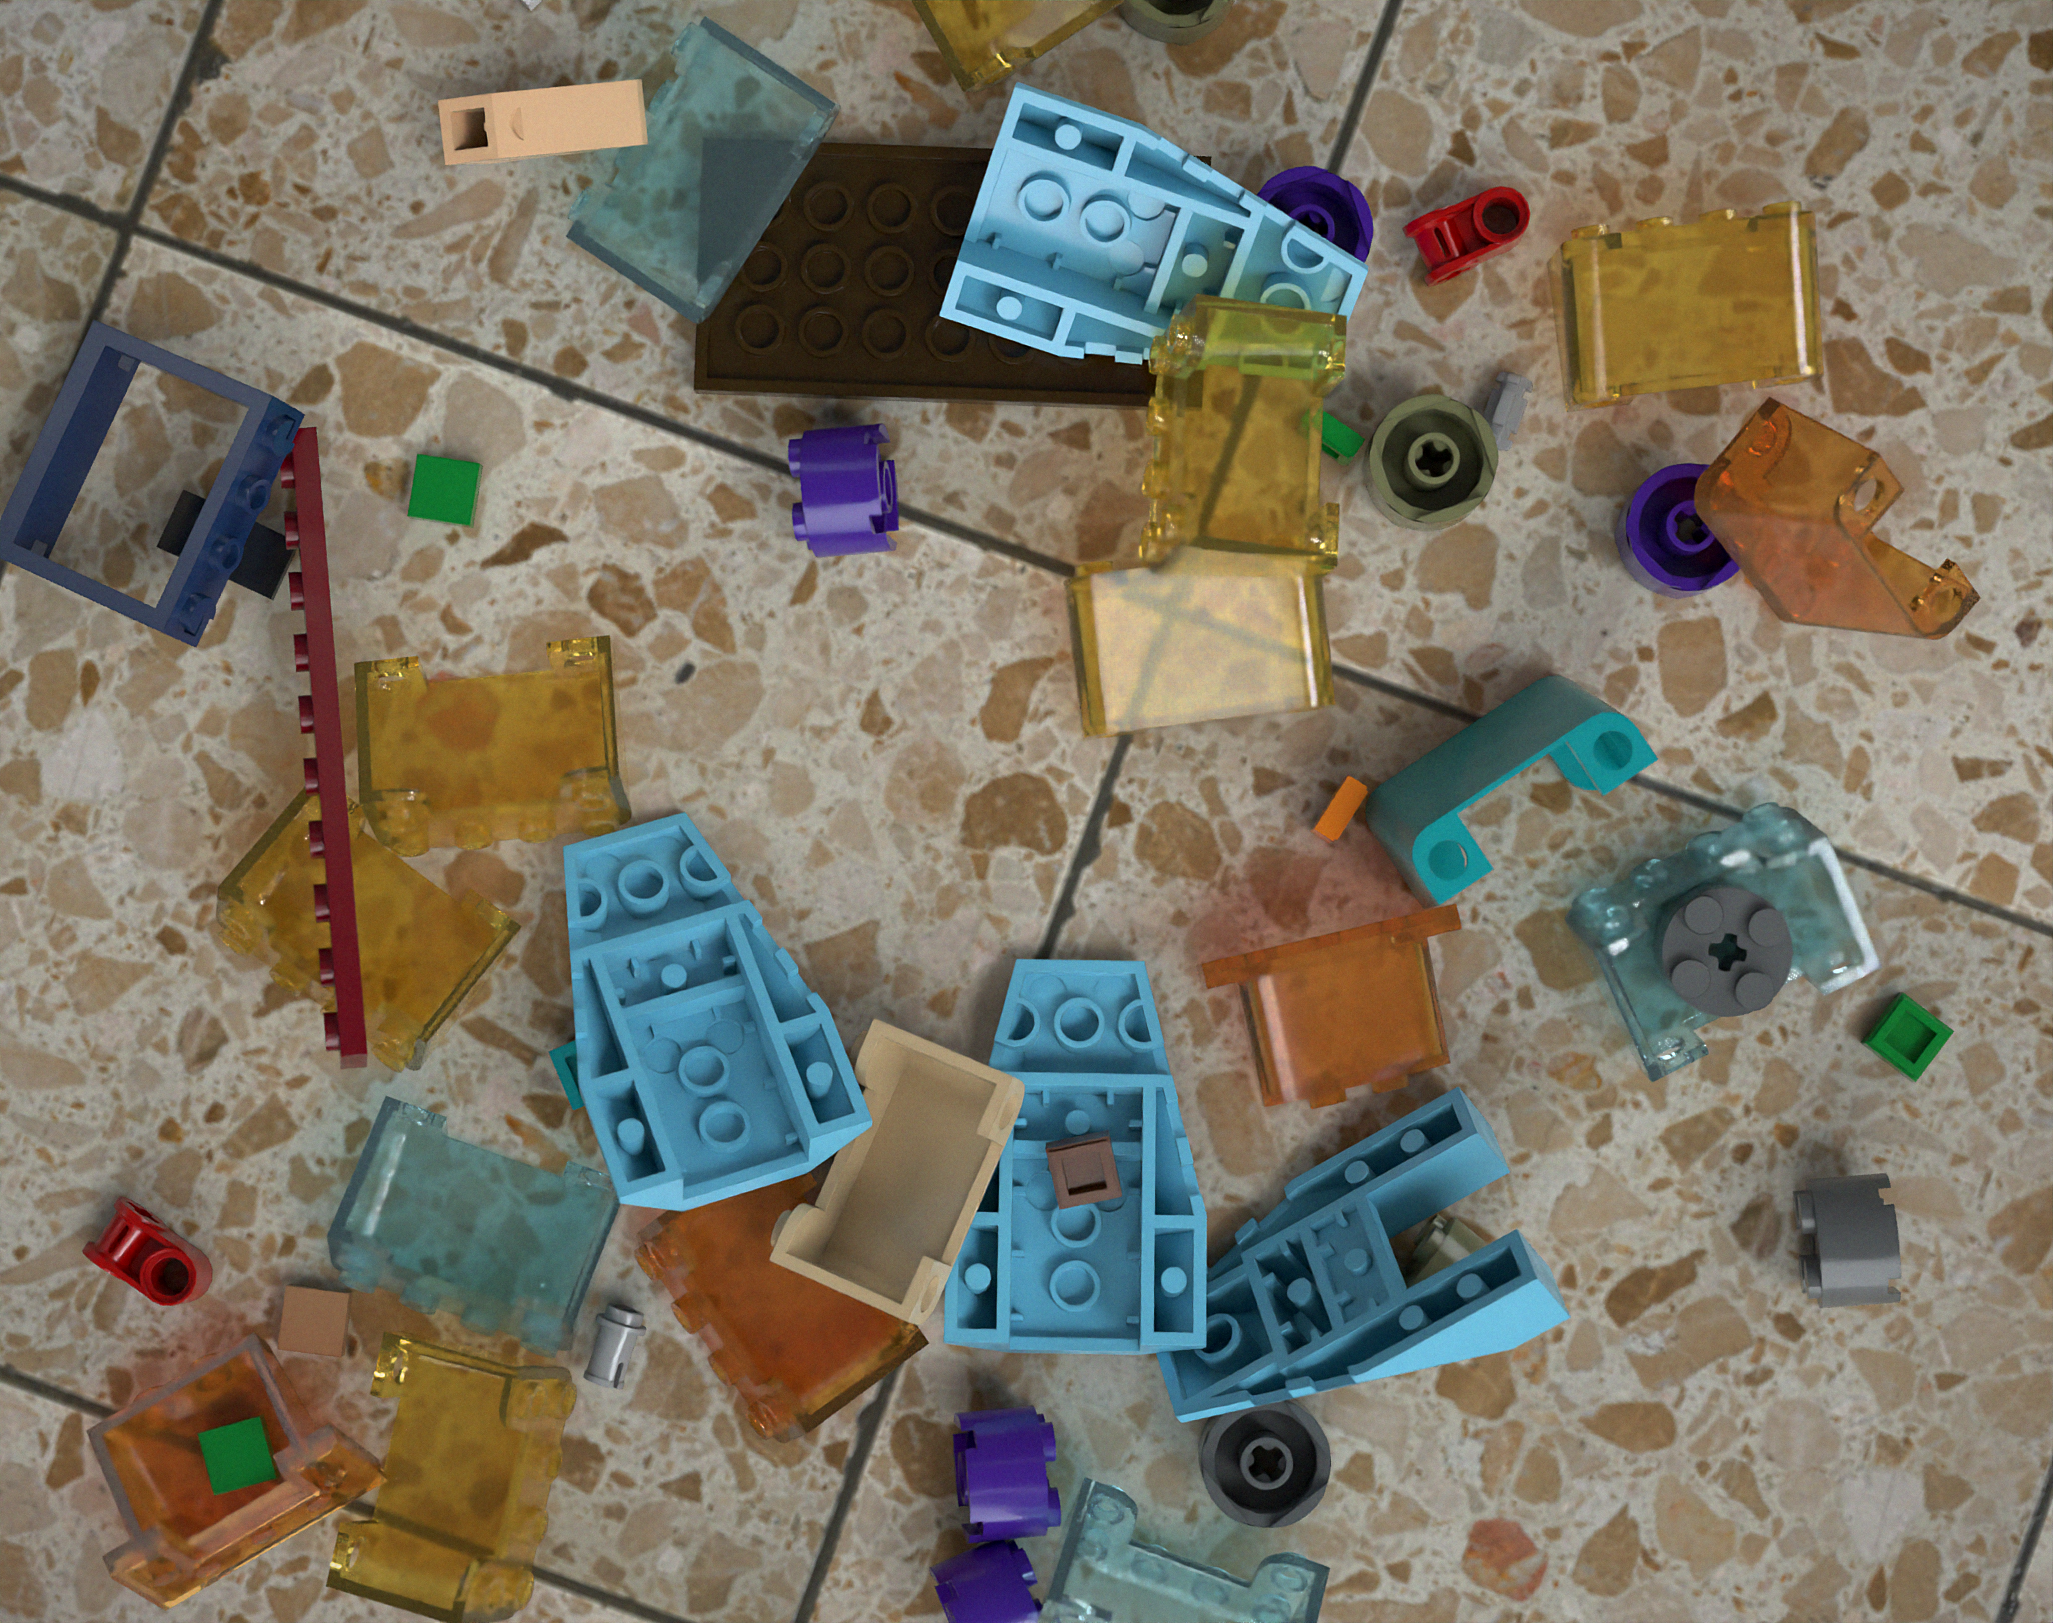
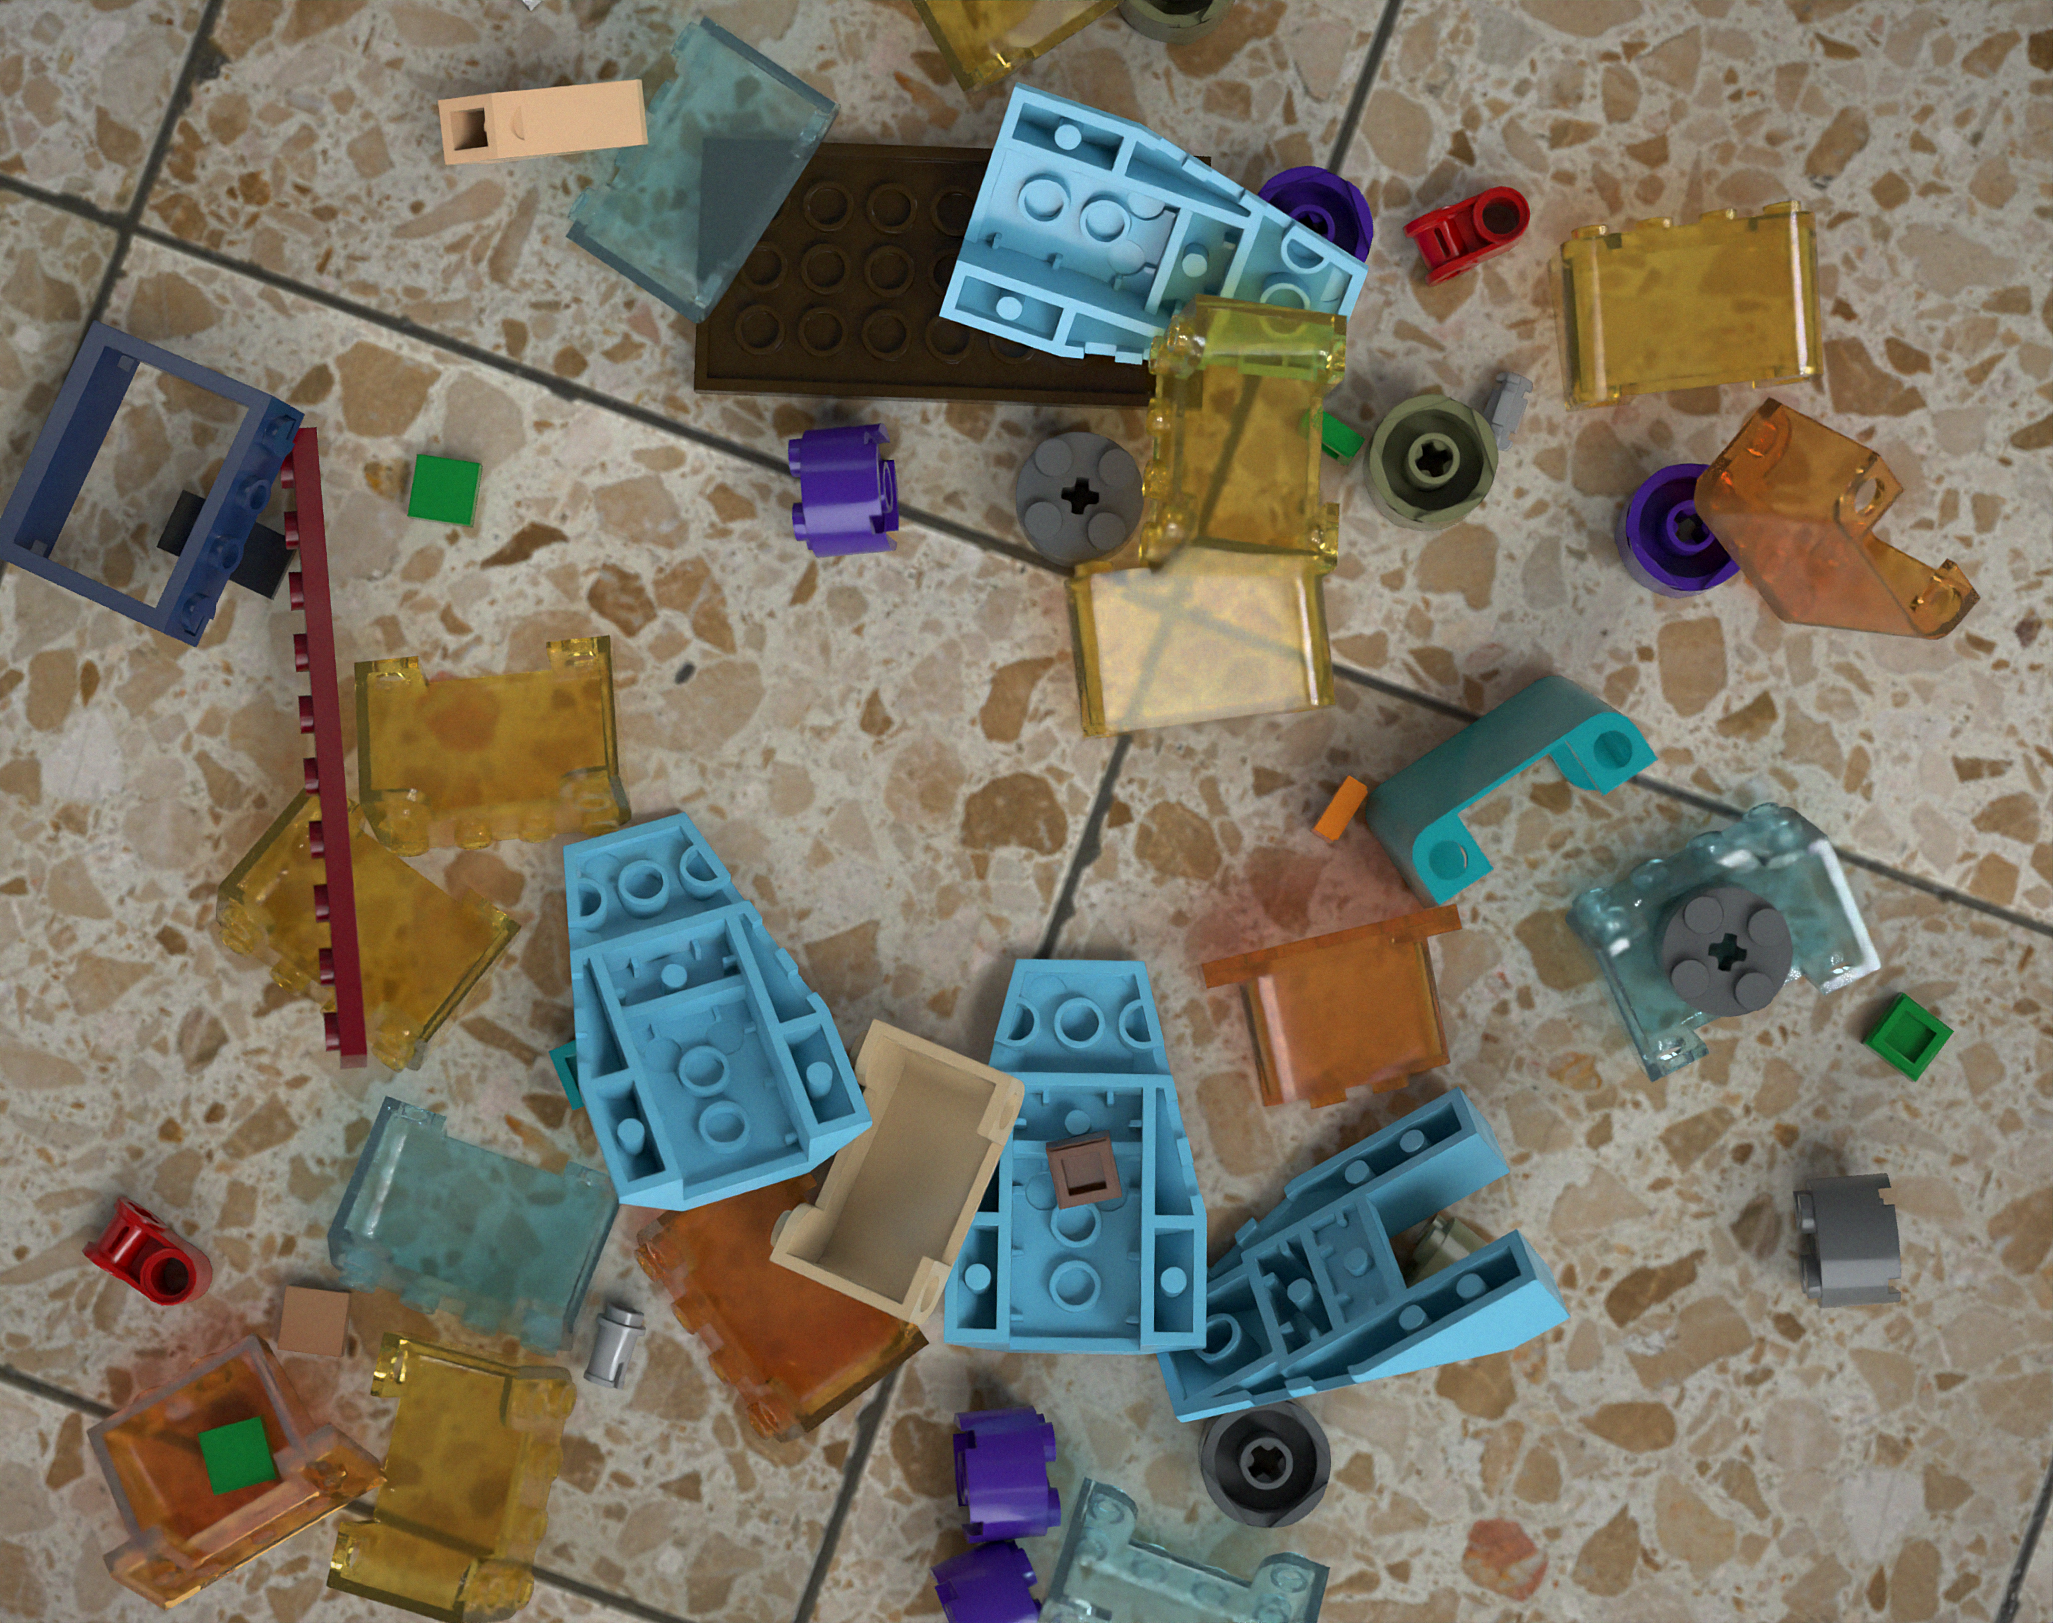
(1056, 471): none -> dark grey brick

